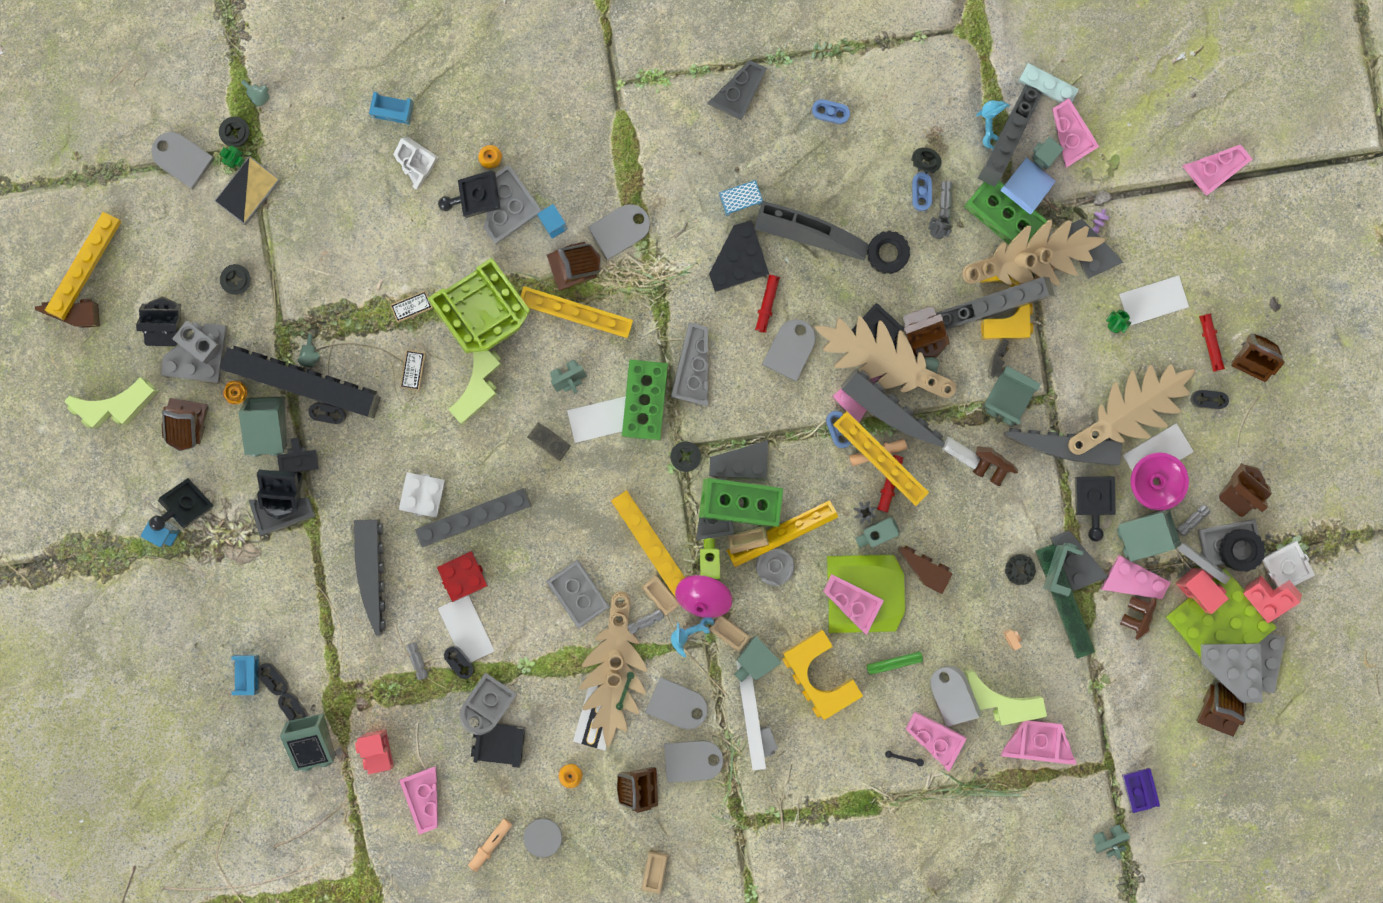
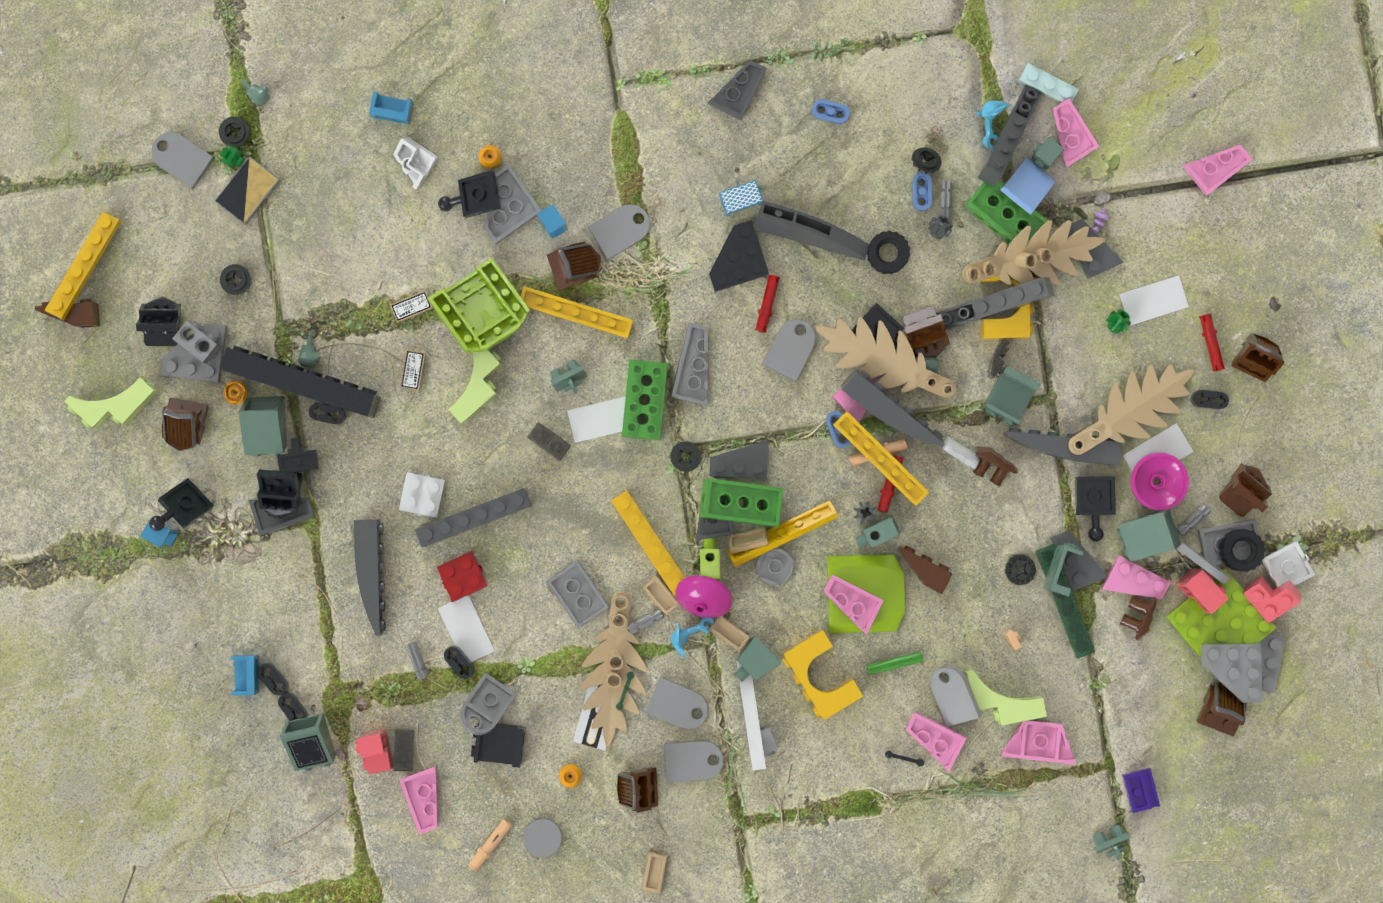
(403, 750): none -> clear smoke slope

